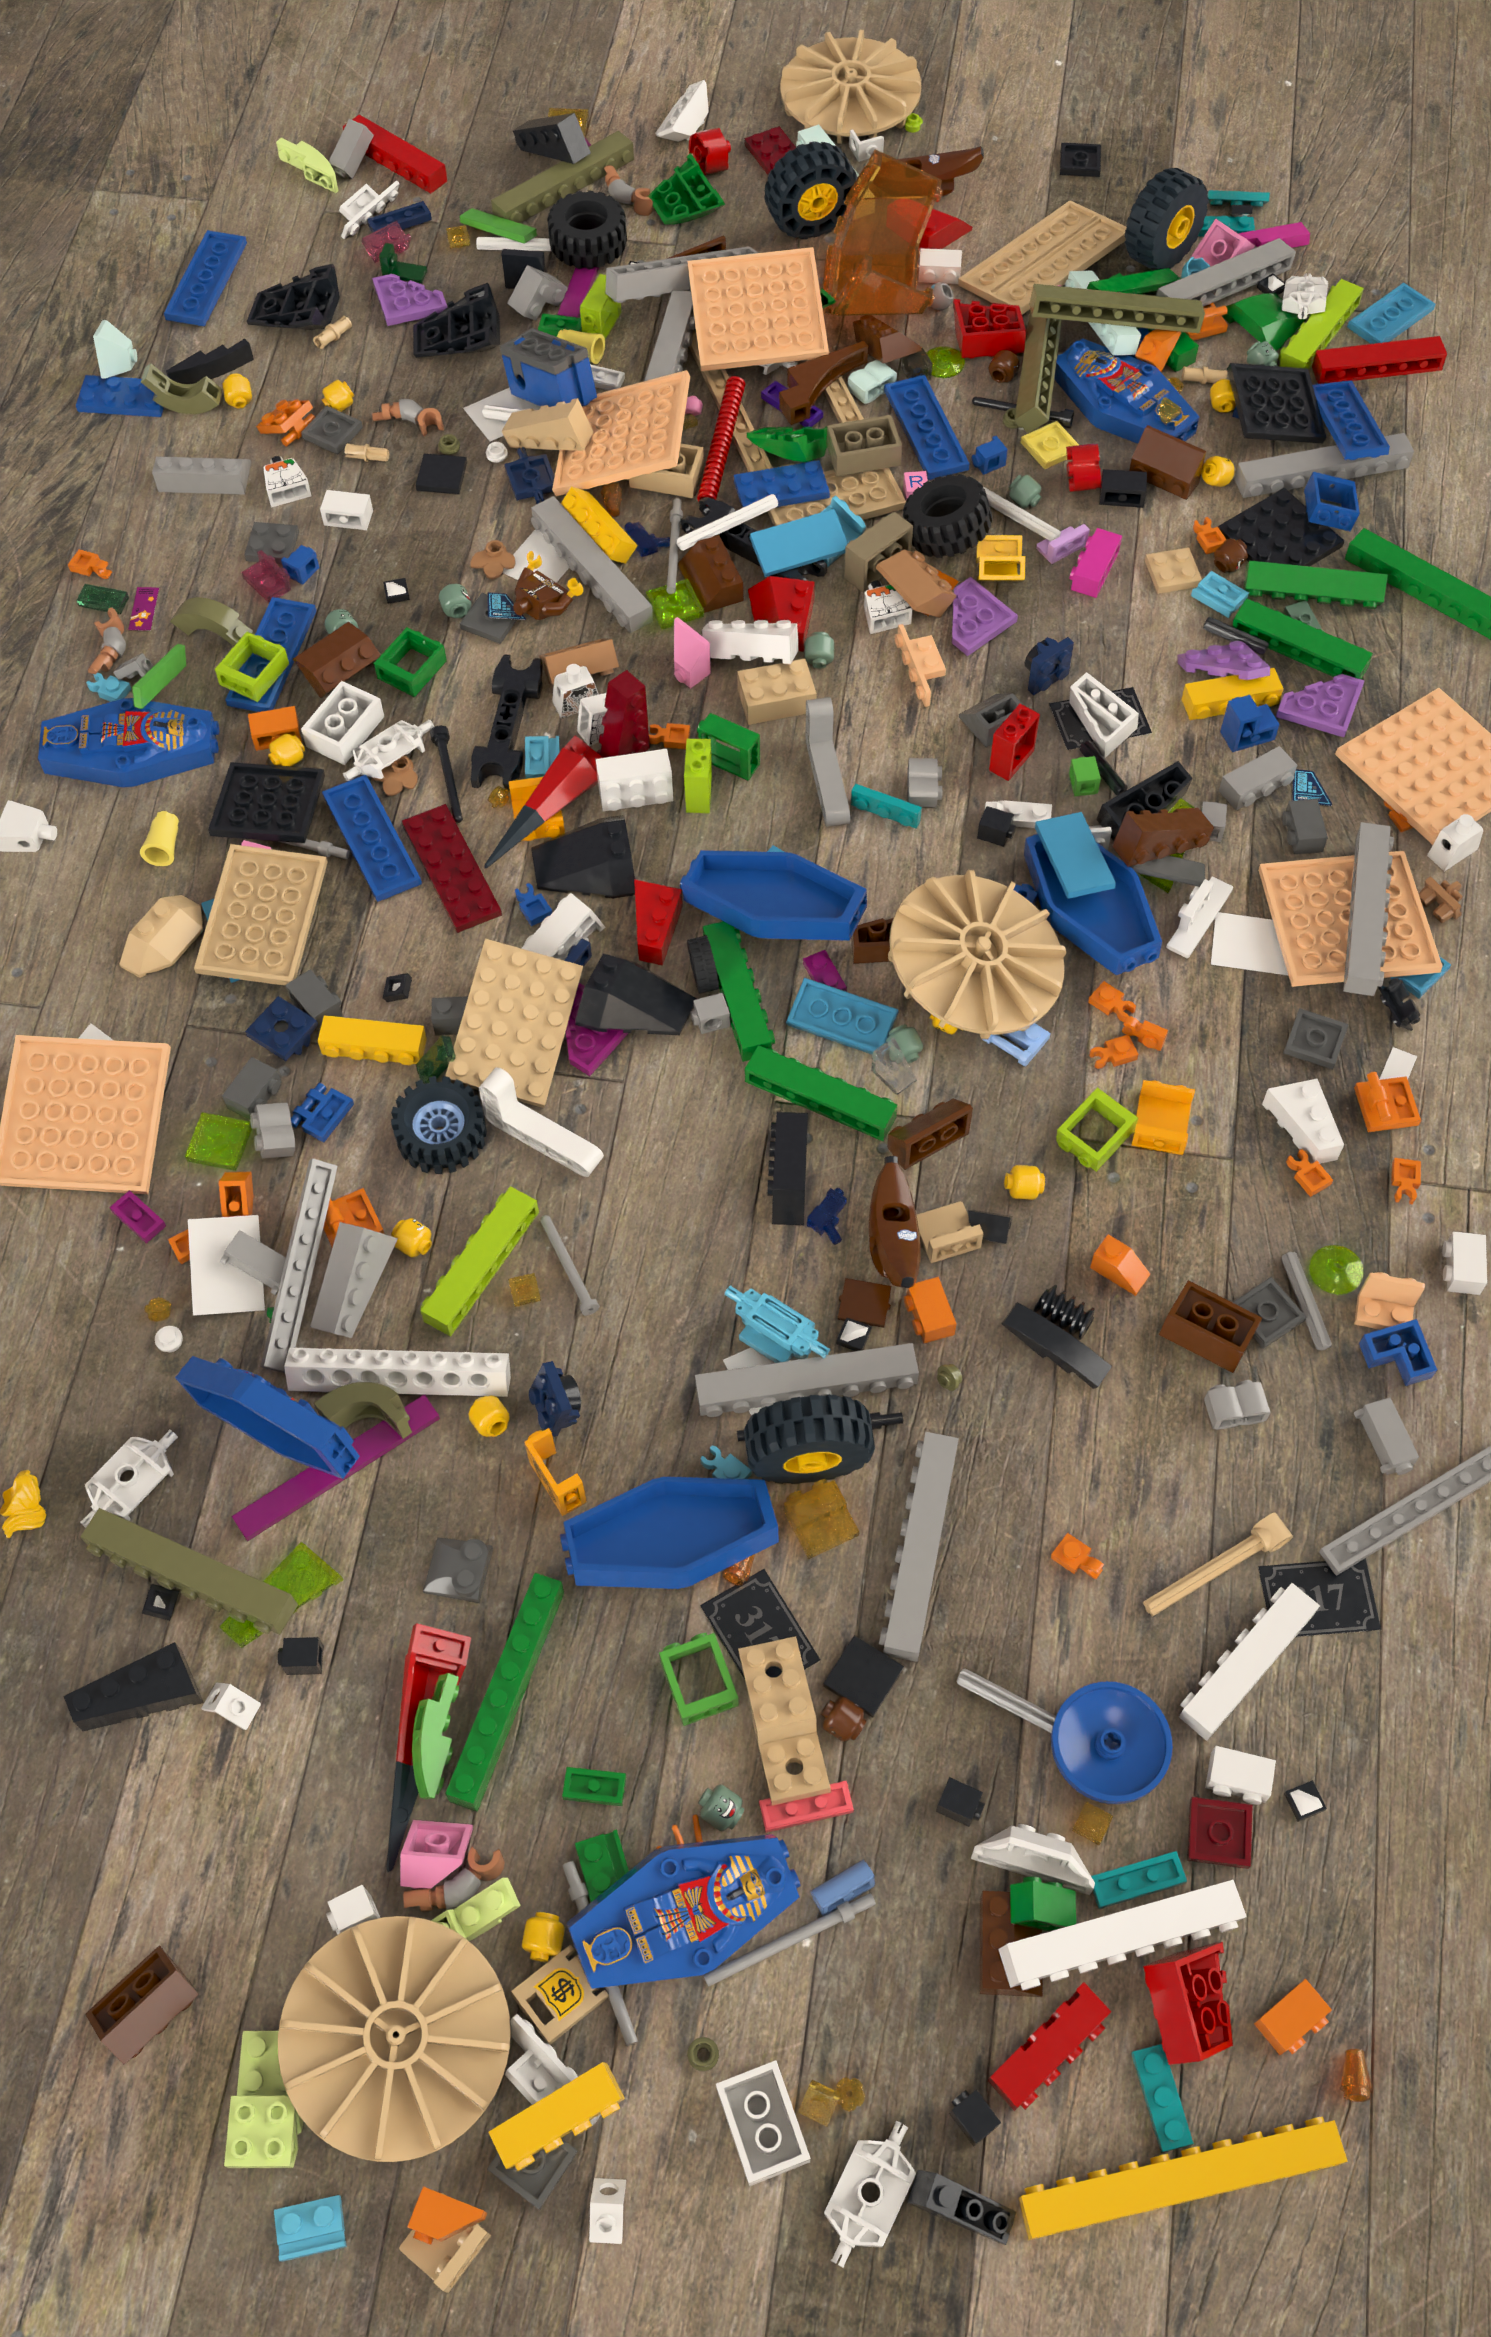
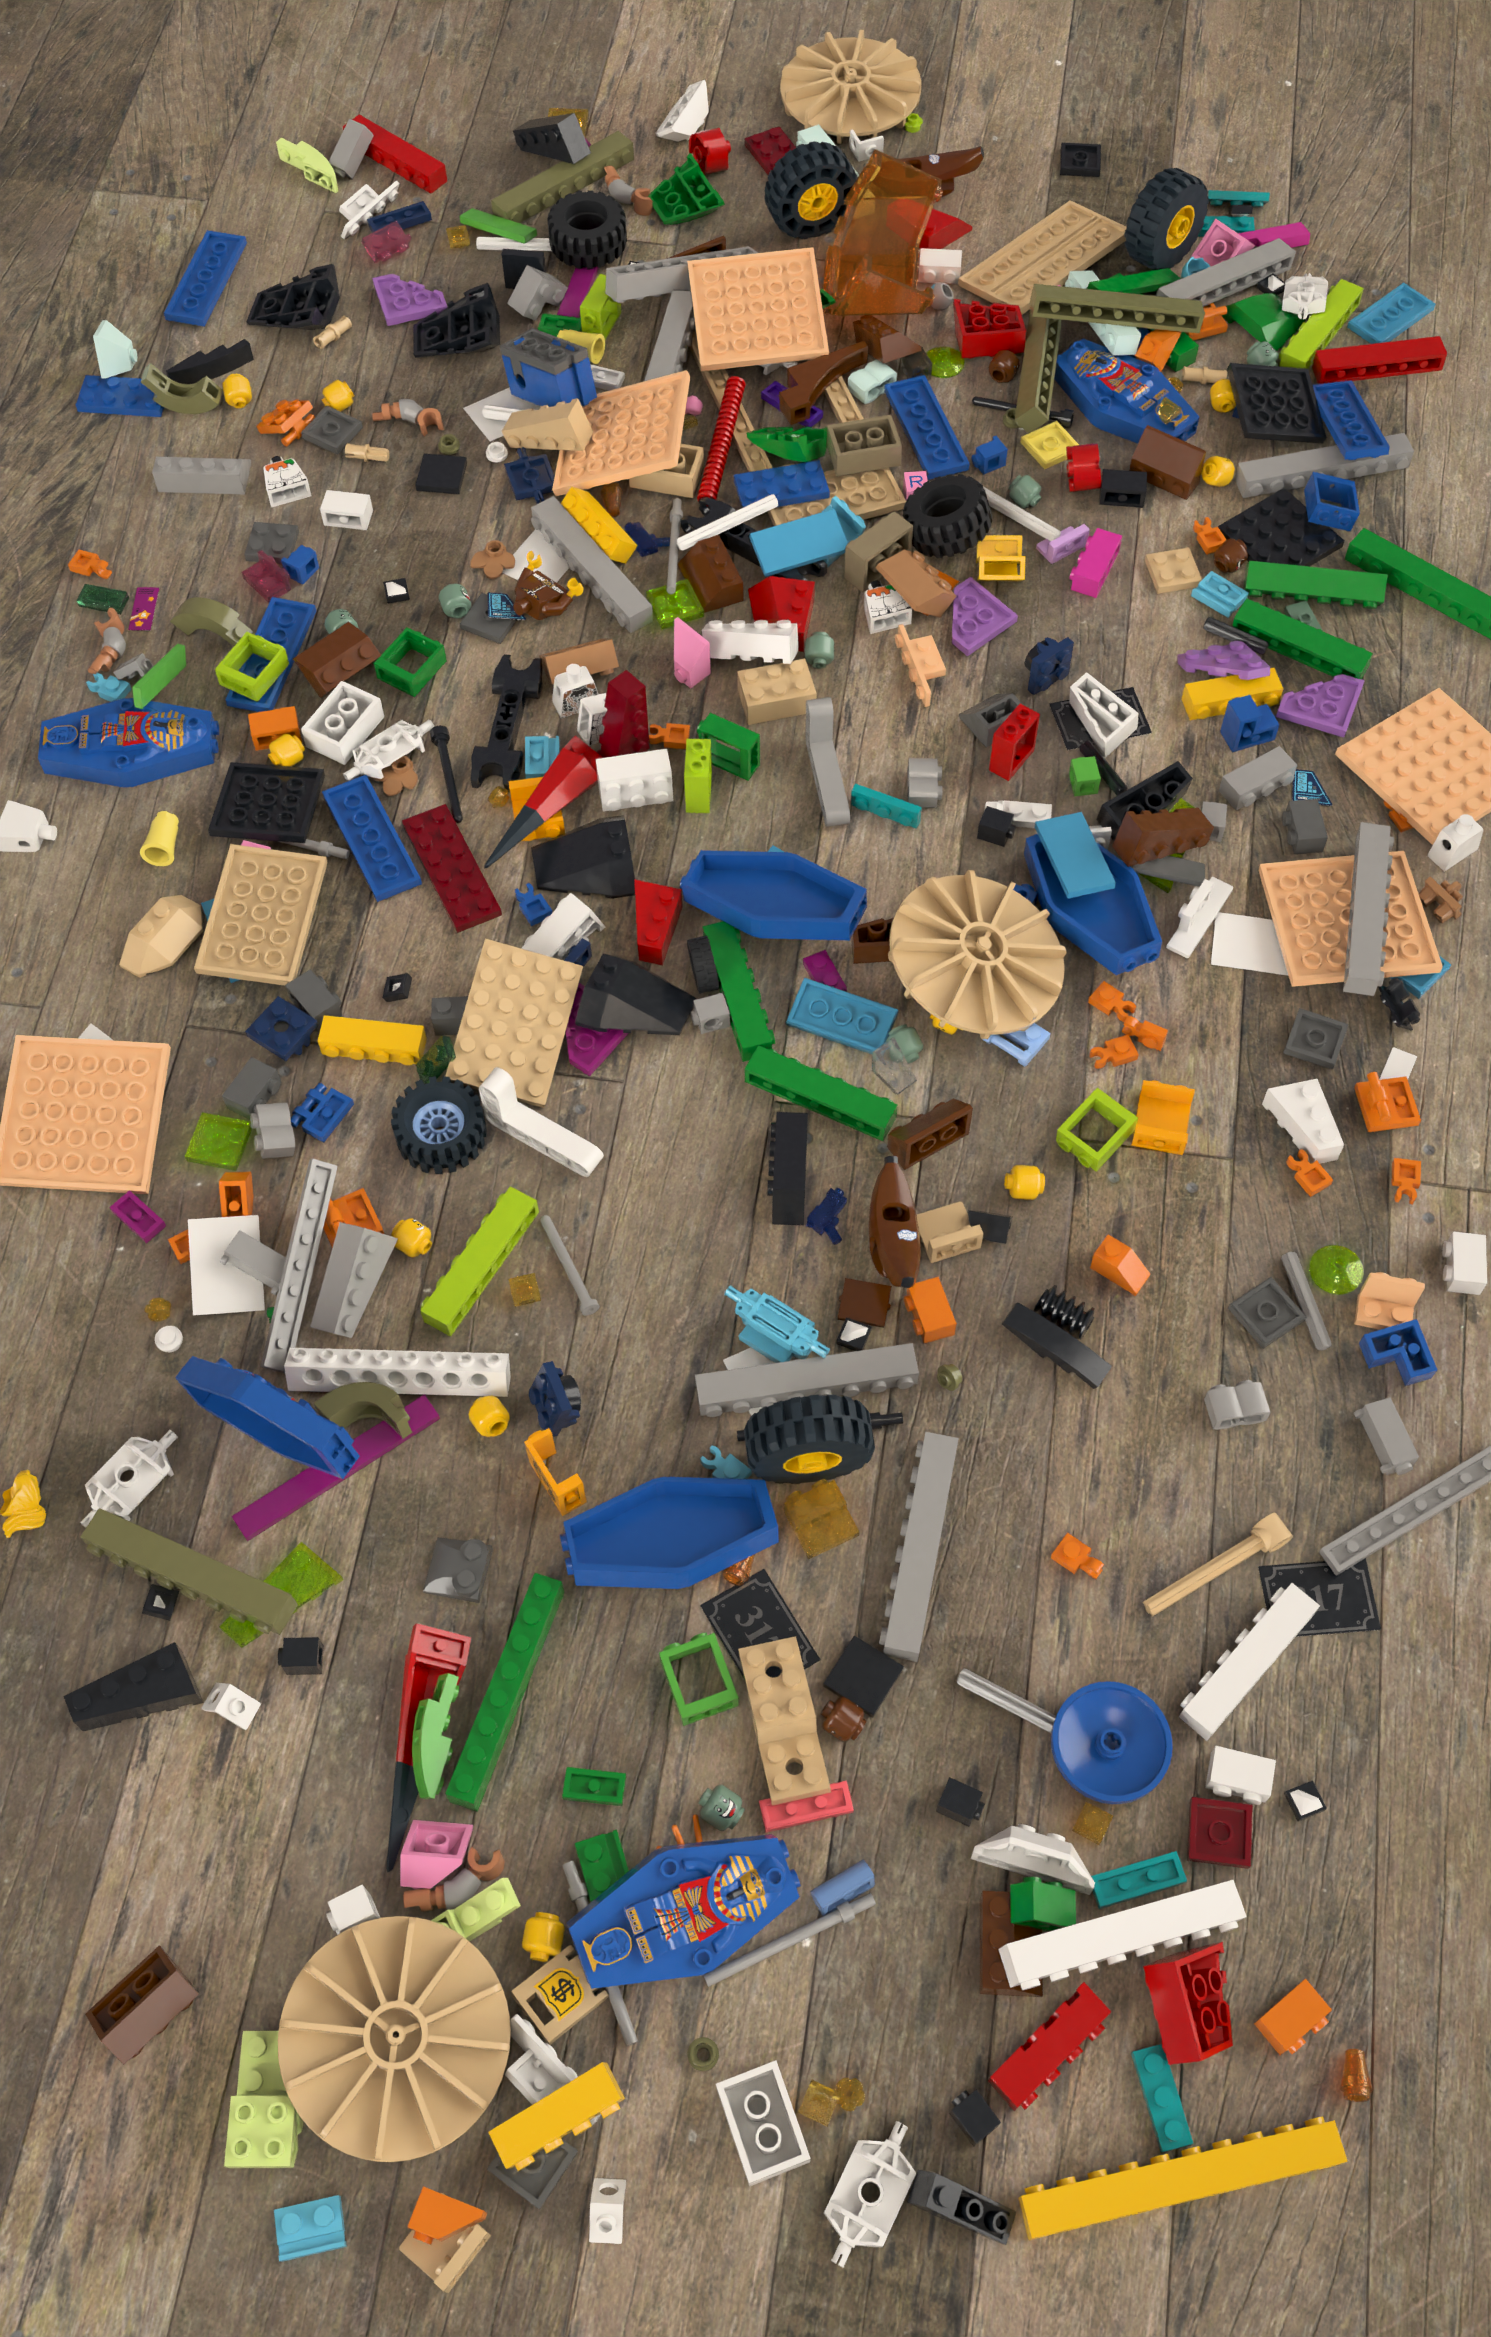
(390, 265): dark green bracket -> none
(1210, 1326): reddish brown slope -> none

